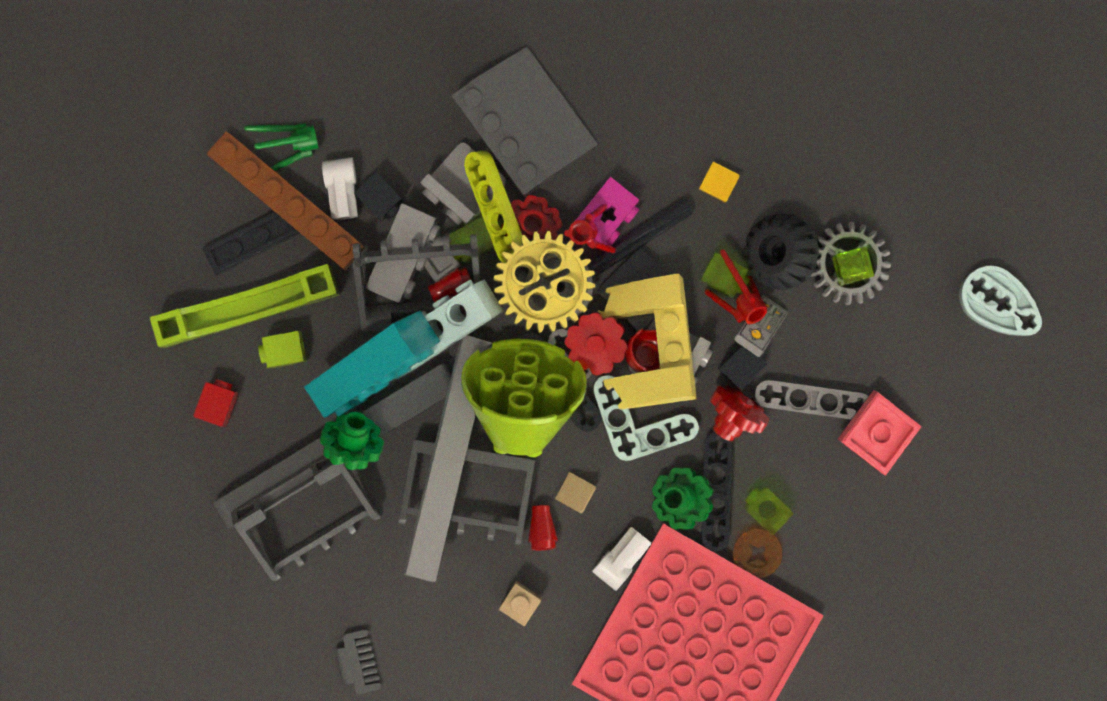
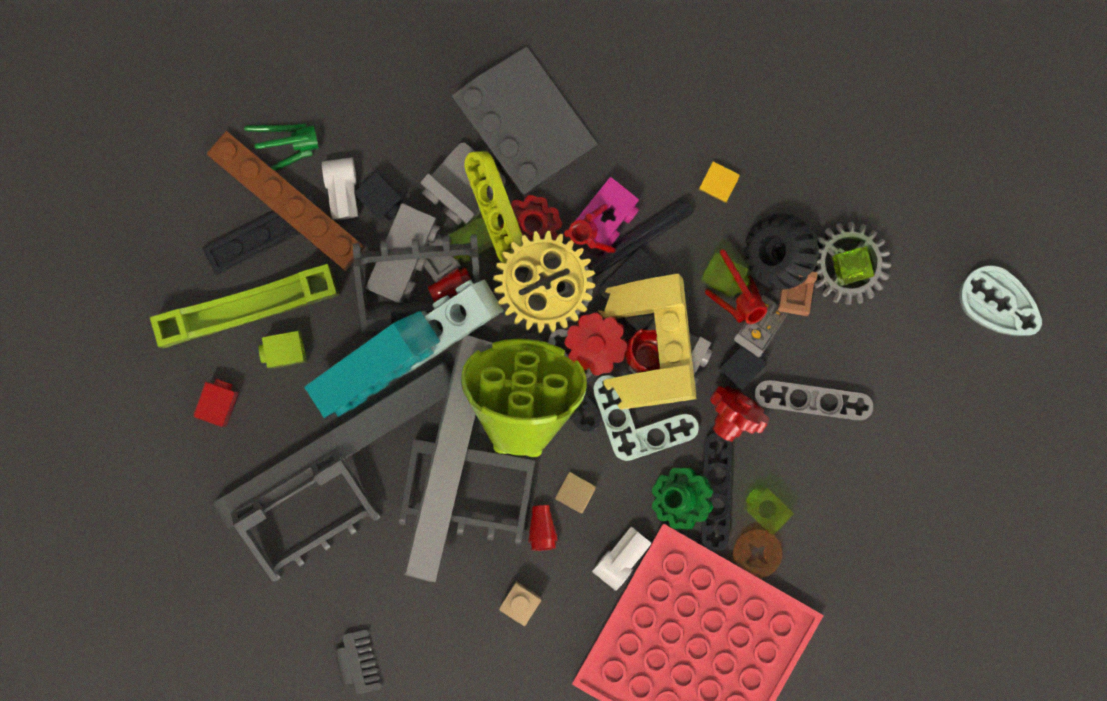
(352, 441): green plant -> none
(798, 299): none -> nougat bracket
(879, 432): coral tile -> none

